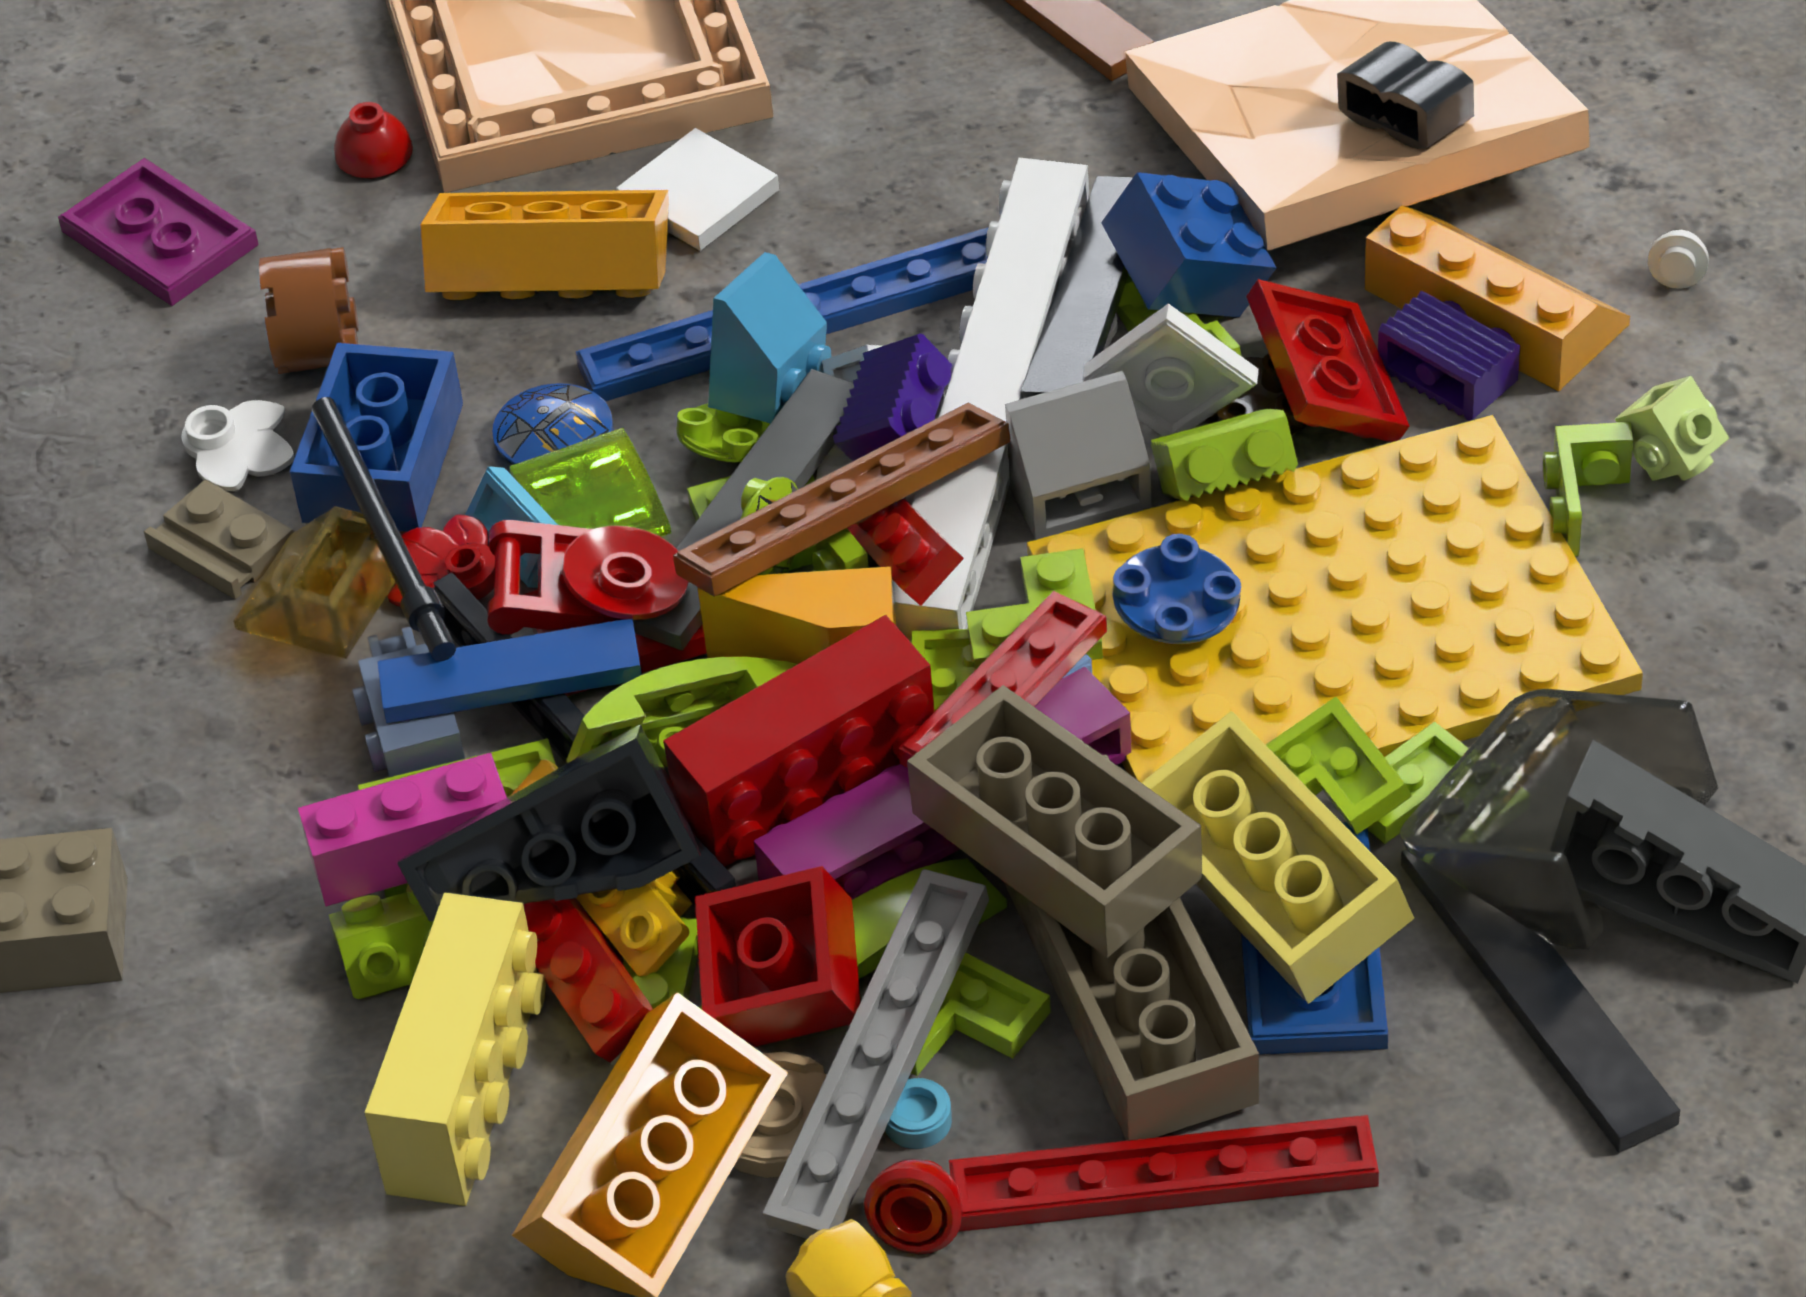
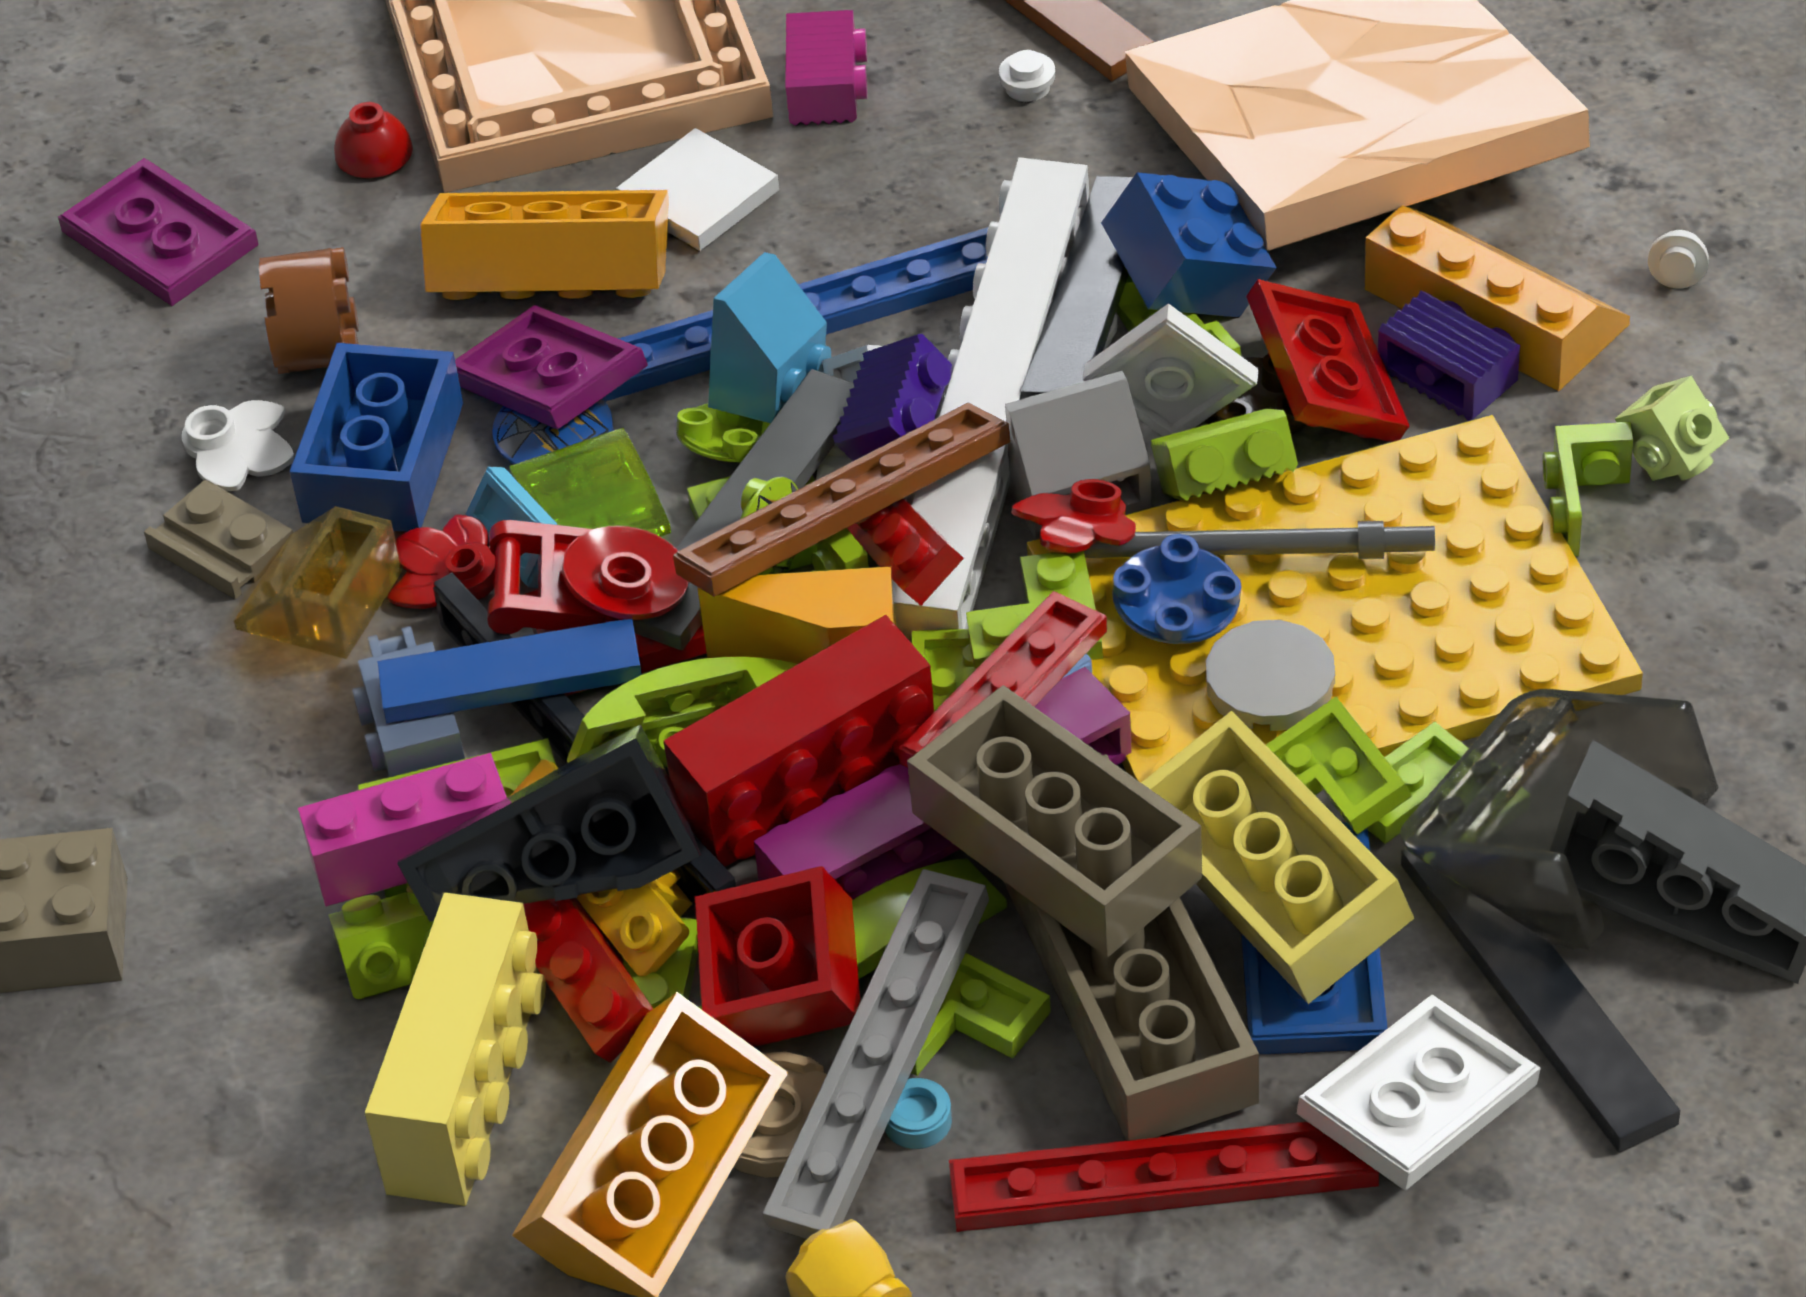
(419, 602): black bar -> none
(548, 366): none -> magenta tile
(823, 66): none -> dark pink brick
(914, 1206): red brick -> none
(1027, 75): none -> white plate
(1079, 519): none -> red plate
(1270, 673): none -> light grey tile
(1367, 540): none -> dark grey bar
(1405, 94): black brick -> none
(1418, 1091): none -> white tile

